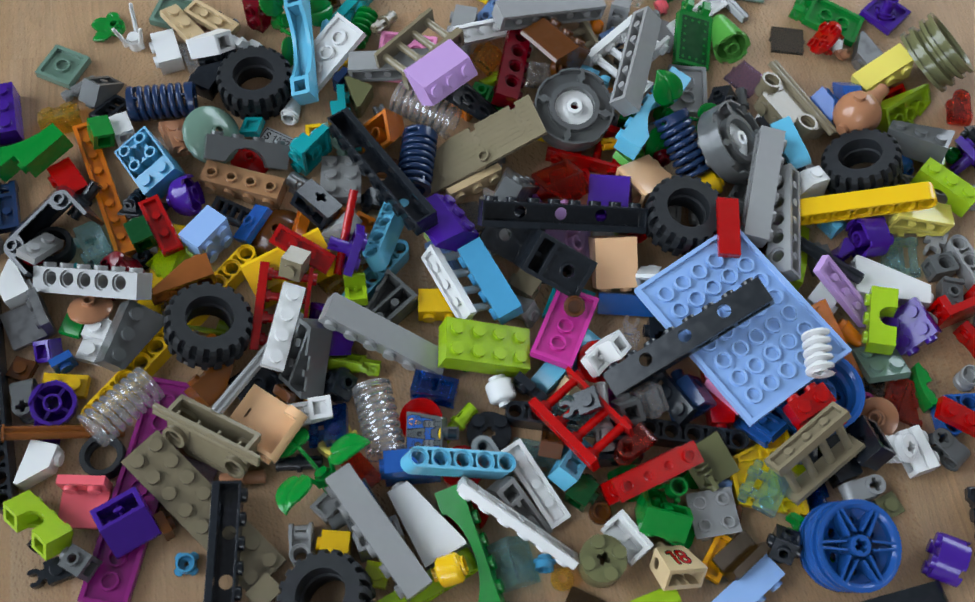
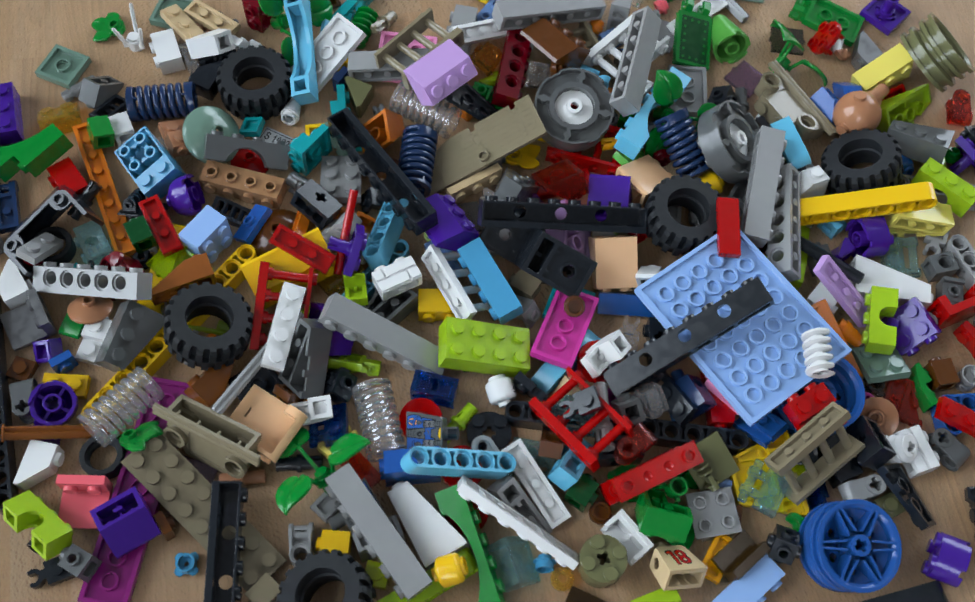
(136, 439): none -> green plate
(294, 263): dark tan brick -> none
(396, 277): none -> white brick
(525, 157): none -> yellow plate
(782, 58): none -> green plant
(907, 495): none -> black wing
(942, 374): none -> reddish brown brick

